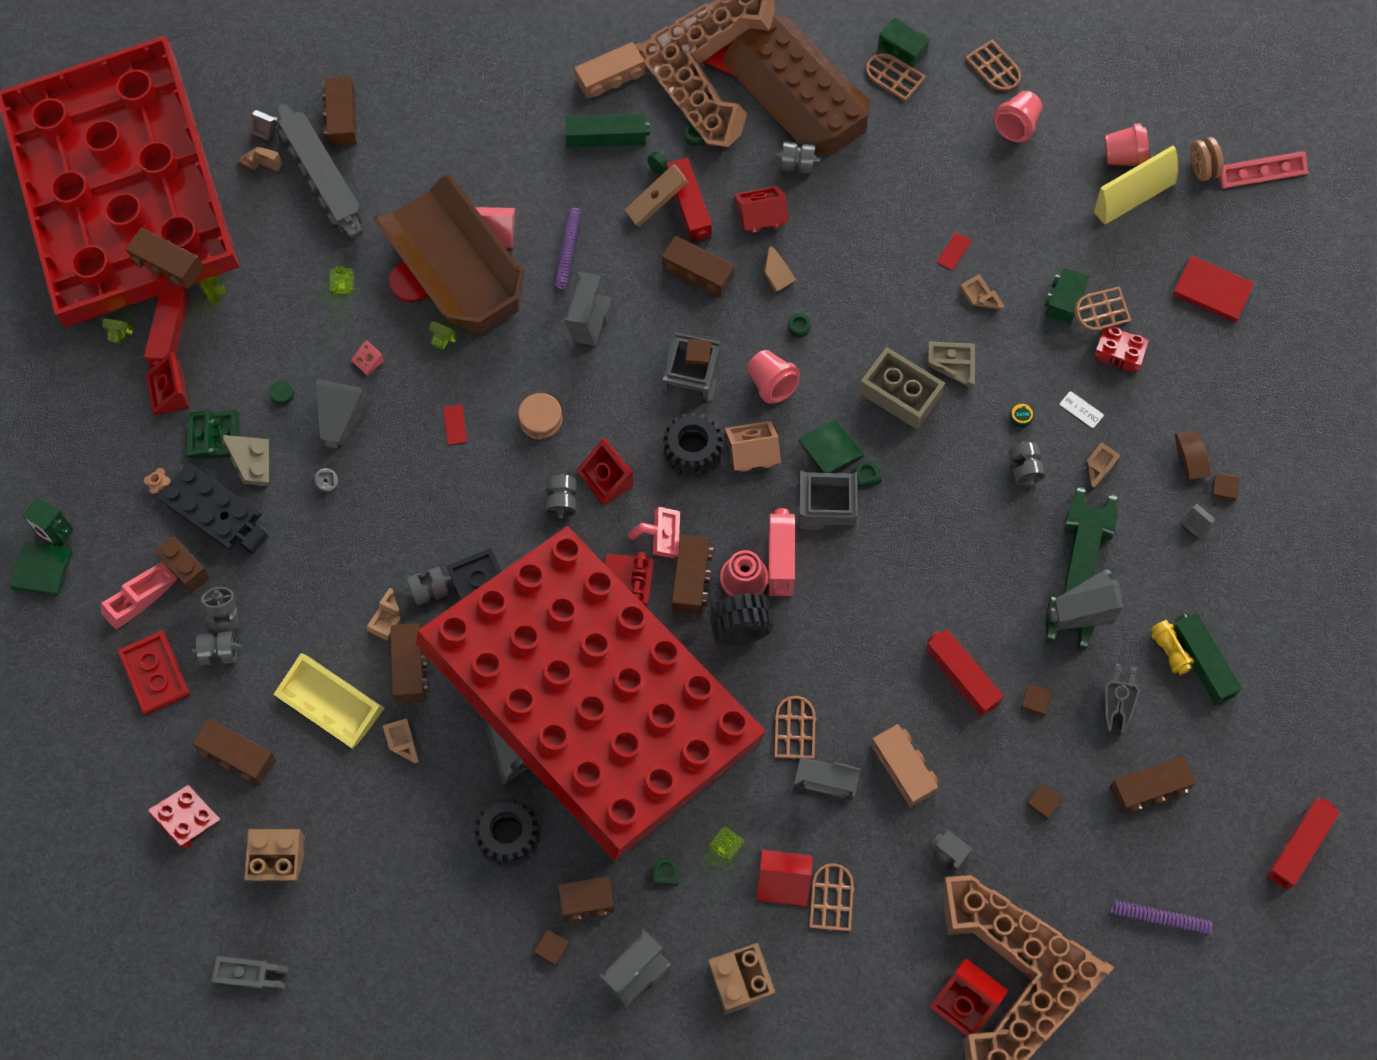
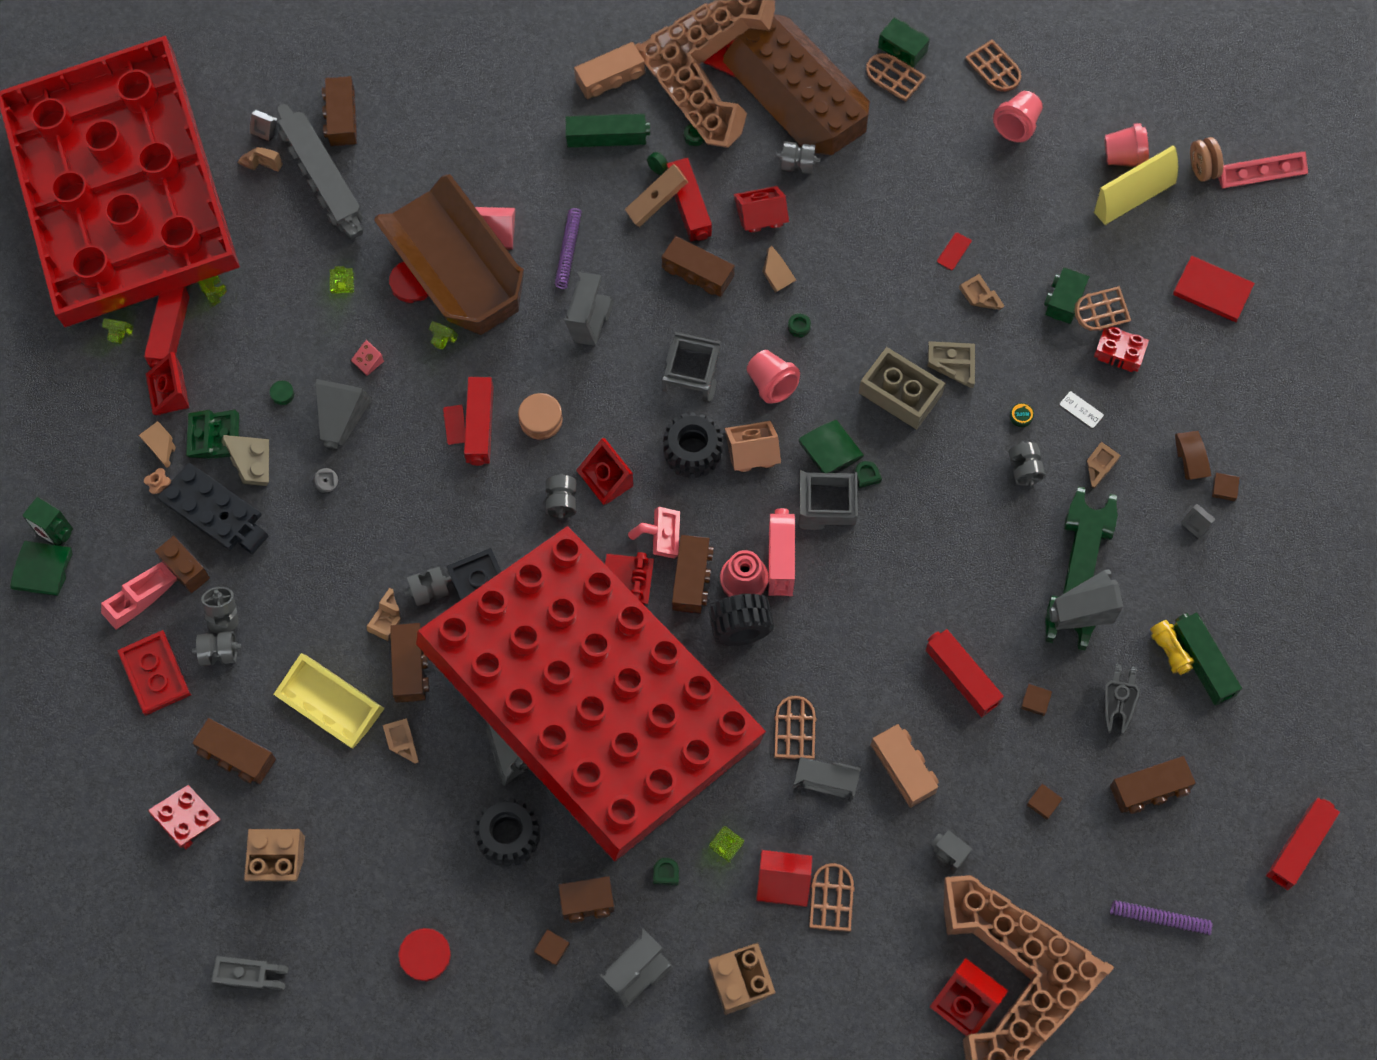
(159, 442): none -> medium nougat slope
(164, 258): reddish brown brick -> none
(424, 954): none -> red tile
(479, 420): none -> red brick
(698, 352): reddish brown tile -> none

